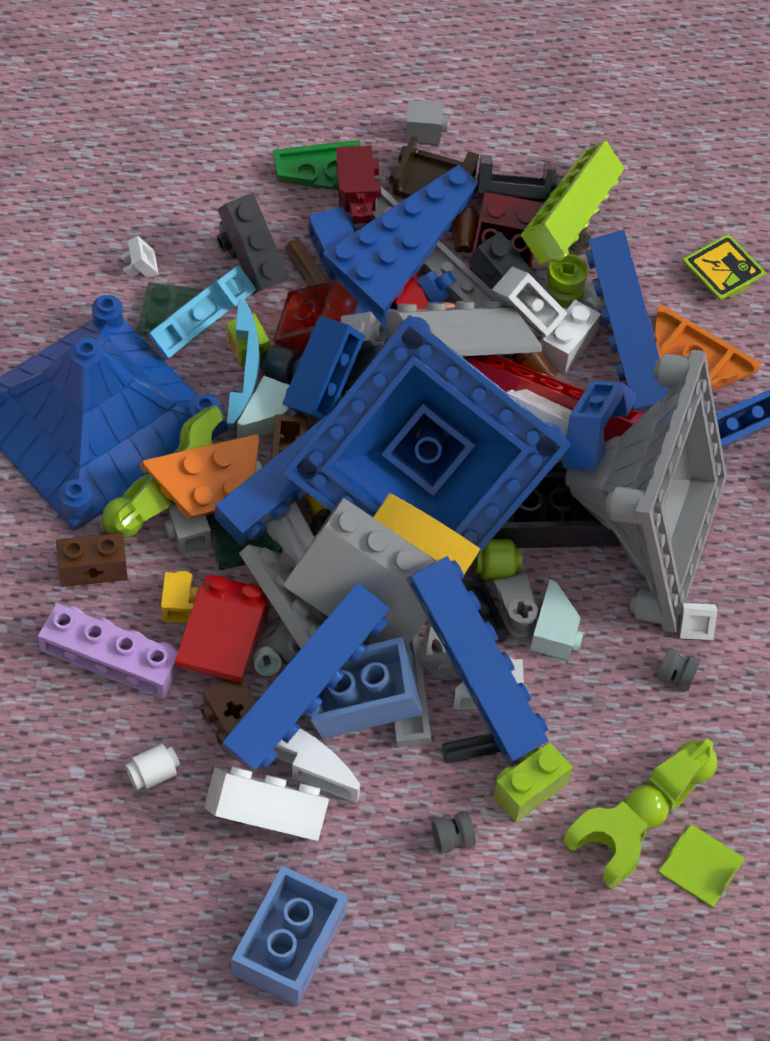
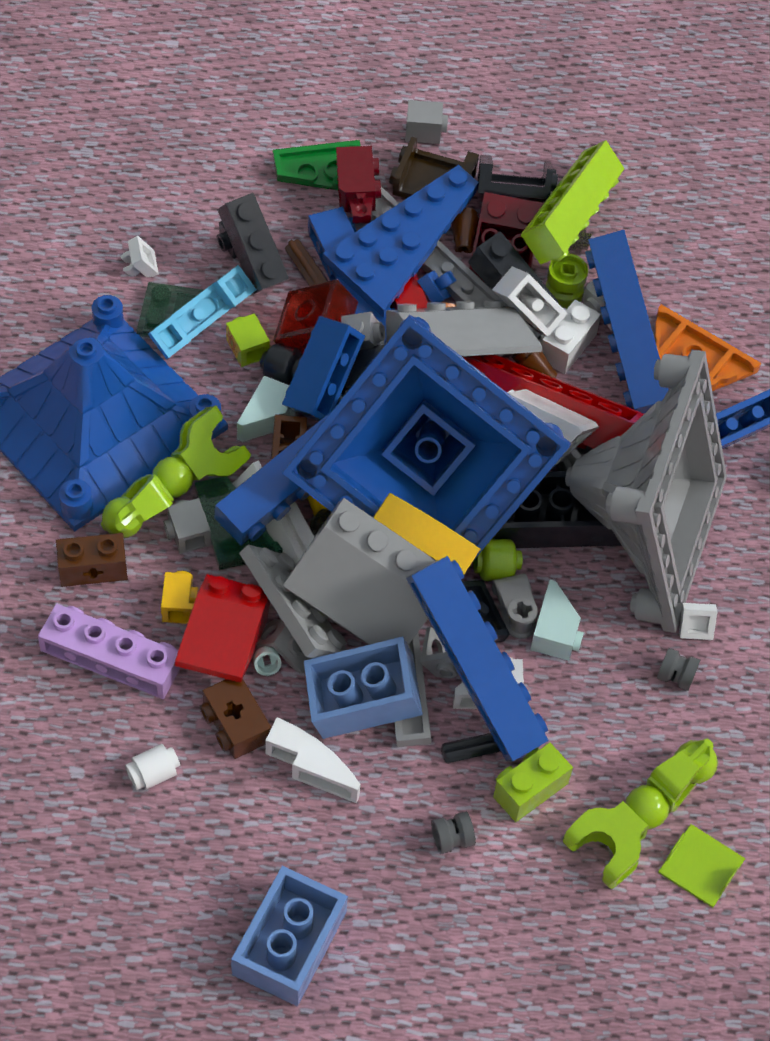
(205, 474): orange wing -> none
(246, 330): medium azure slope -> none
(266, 802): white wedge -> none
(305, 677): blue brick -> none
(588, 420): blue slope -> none
(724, 267): piece -> none

